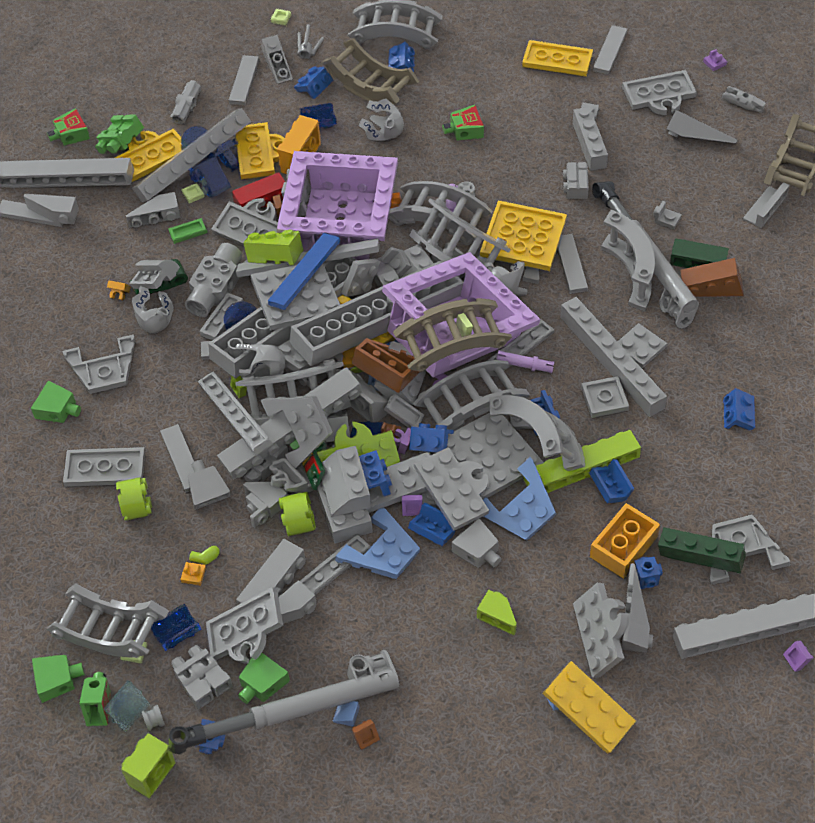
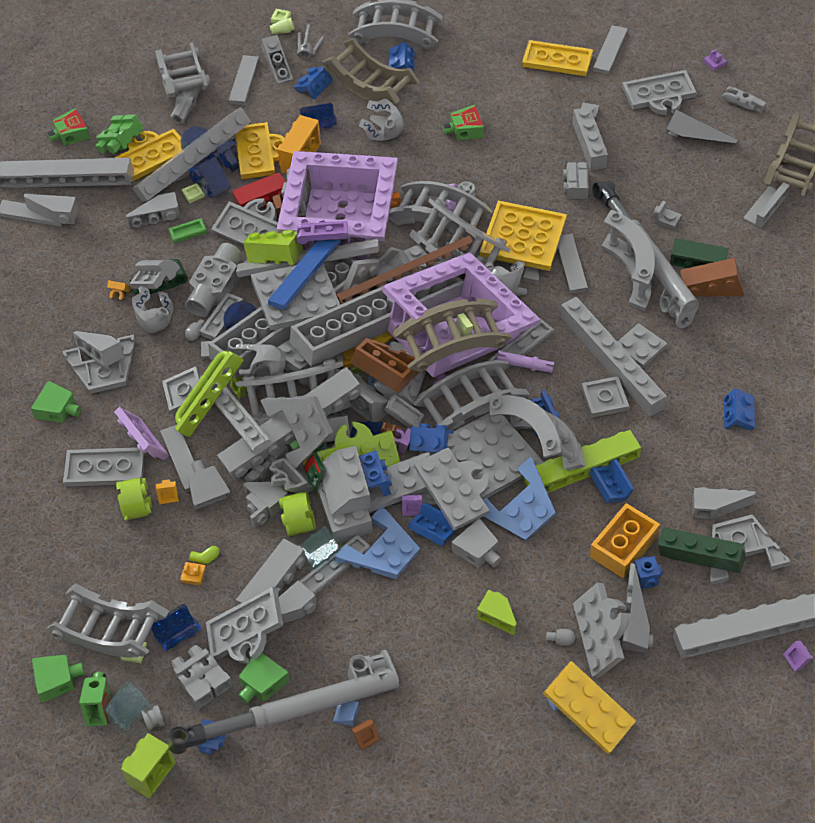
(99, 347): none -> light grey slope
(141, 433): none -> lavender plate
(167, 492): none -> light orange tile
(173, 86): none -> light grey fence
(179, 387): none -> light grey plate
(192, 332): none -> light grey cylinder
(202, 391): none -> lime piece
(282, 26): none -> yellowish green cone
(320, 547): none -> clear light blue piece
(322, 231): none -> medium lavender plate
(411, 266): none -> dark orange plate
(563, 637): none -> light grey cylinder
(718, 502): none -> light grey slope

